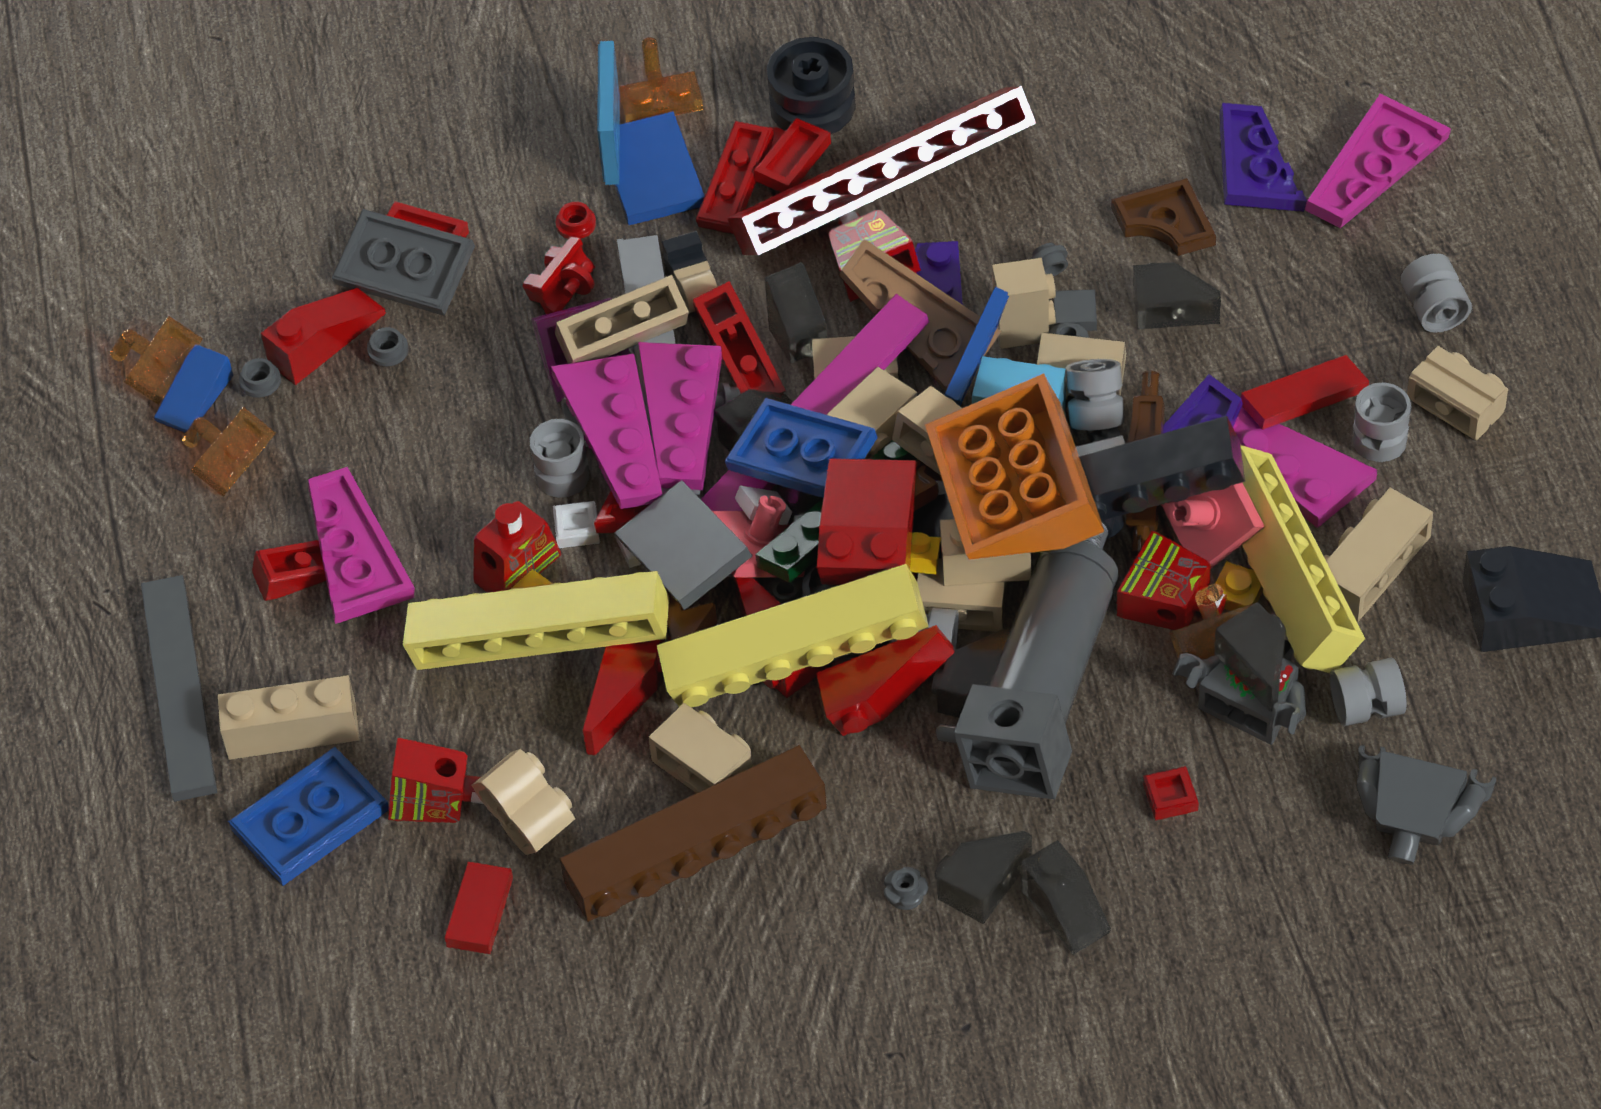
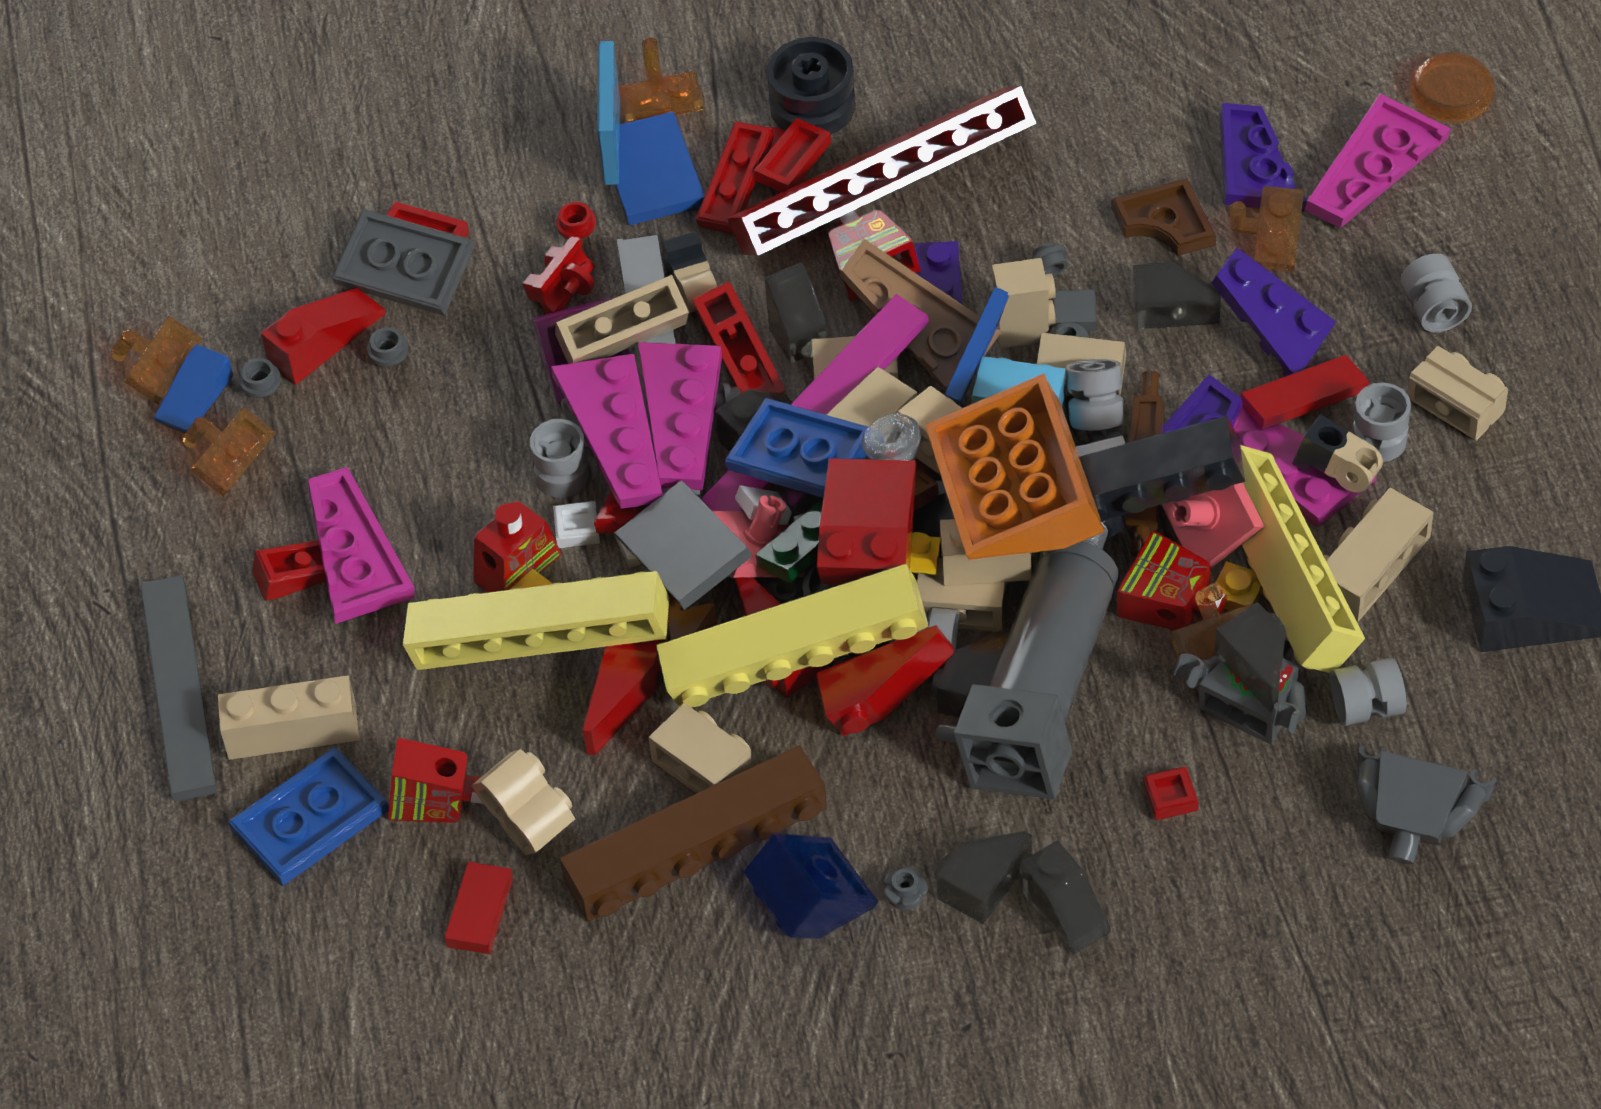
(808, 885): none -> clear blue slope
(892, 438): none -> clear brick
(1275, 228): none -> clear orange plate
(1278, 314): none -> dark purple wing
(1339, 455): none -> leg
(1452, 87): none -> clear orange piece

